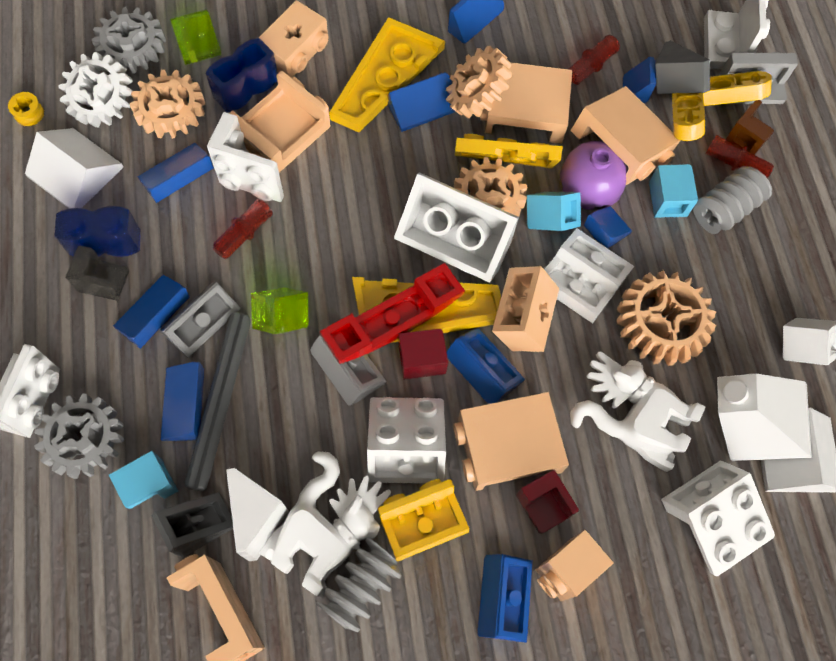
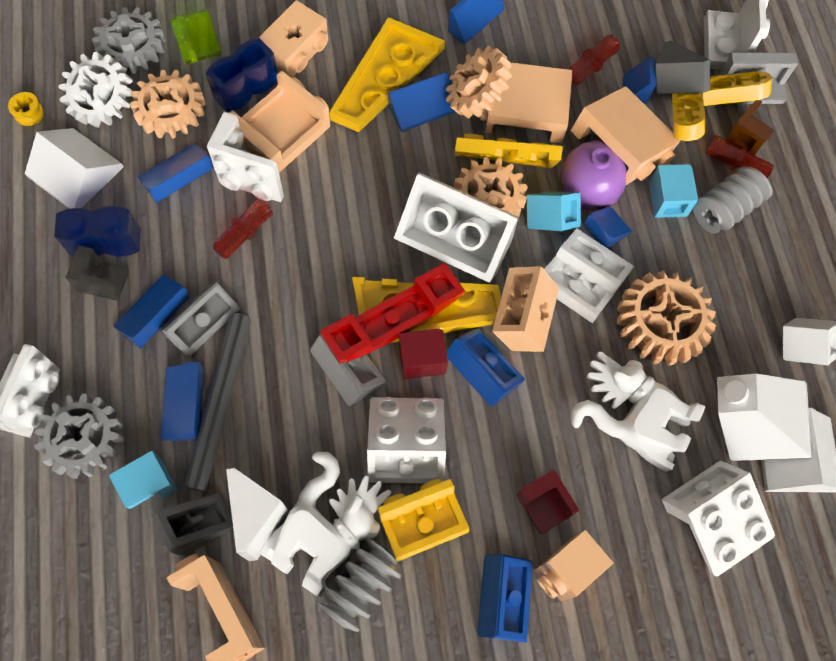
(279, 310): clear neon green panel -> none
(510, 440): light nougat panel -> none

